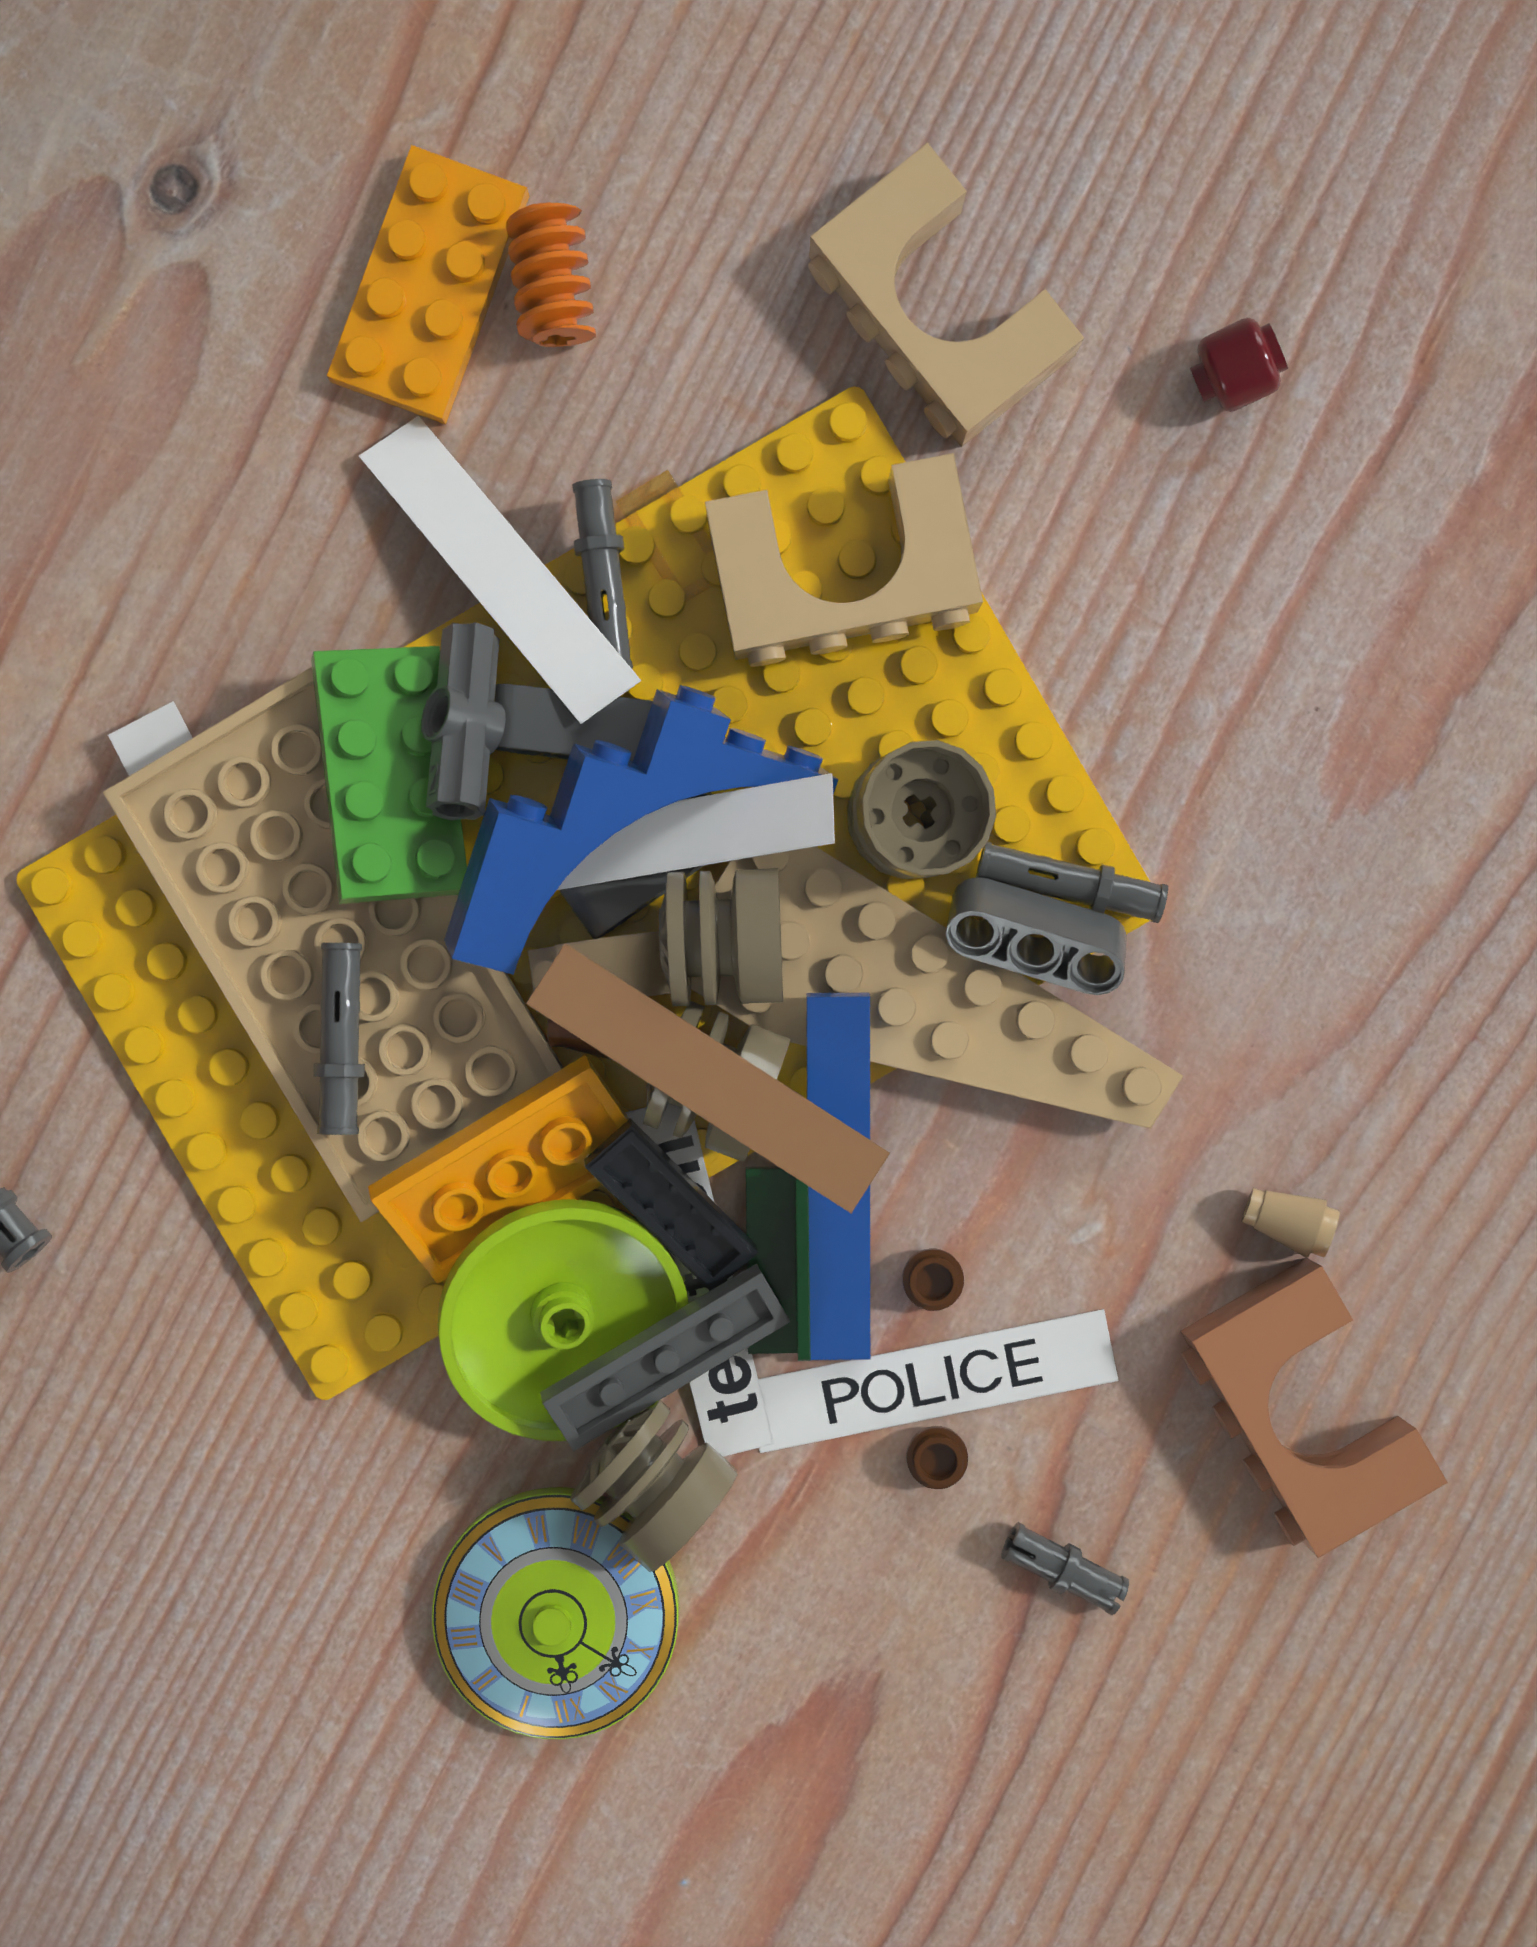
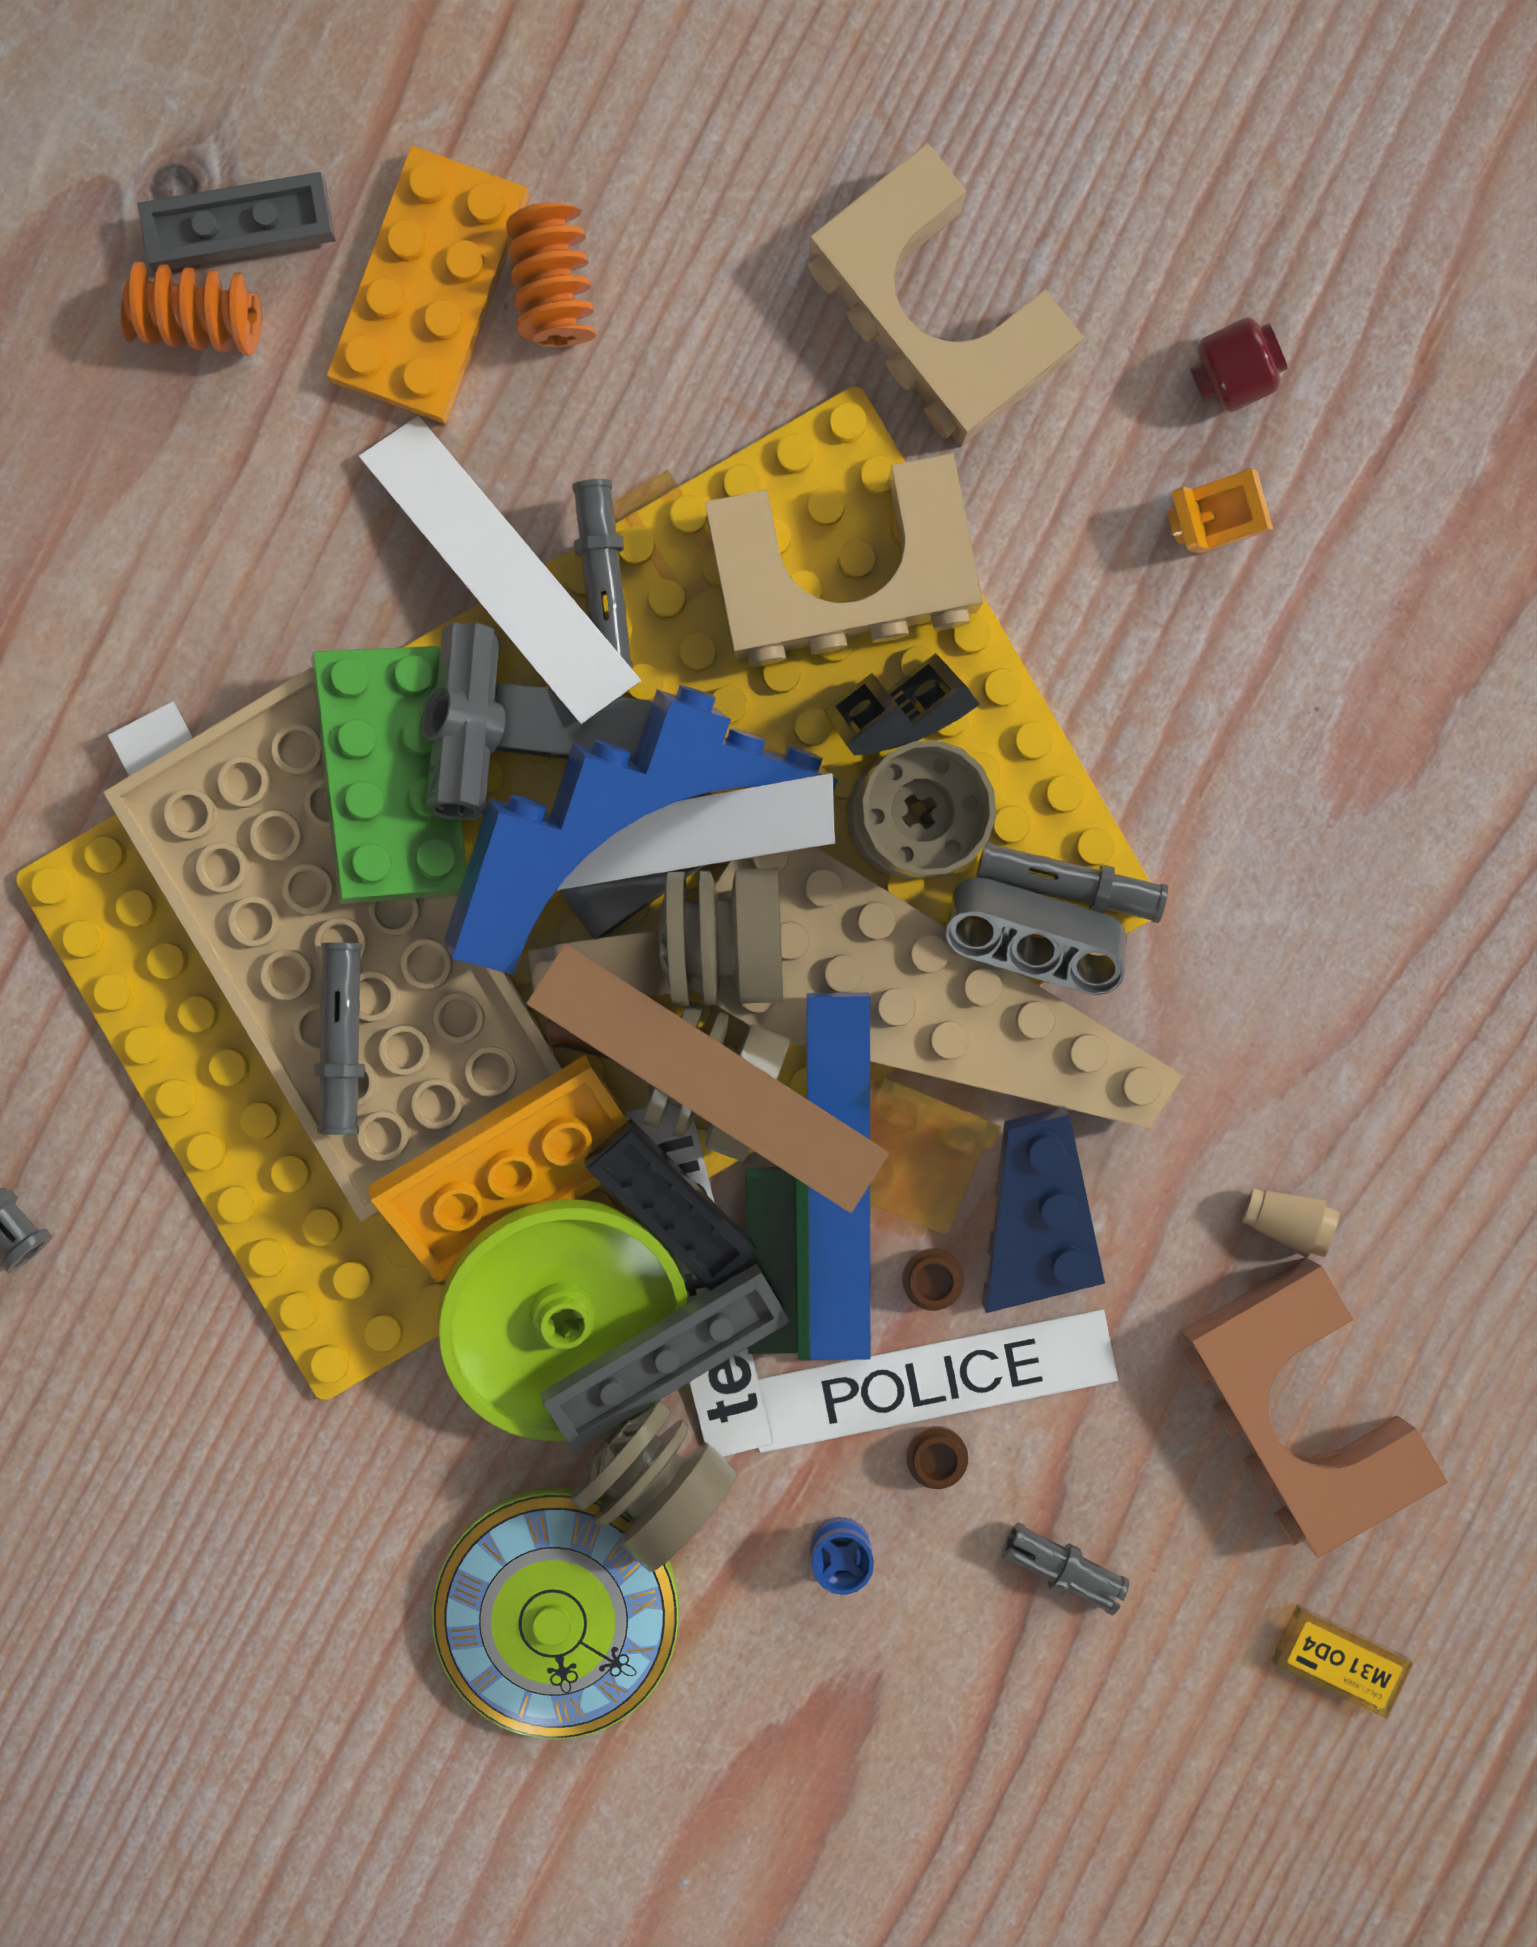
(190, 312): none -> orange piece
(237, 221): none -> dark grey plate
(841, 1567): none -> blue wheel
(913, 708): none -> black slope
(930, 1153): none -> clear yellow bracket
(1042, 1217): none -> dark blue wing
(1220, 512): none -> light orange bracket
(1342, 1661): none -> tile

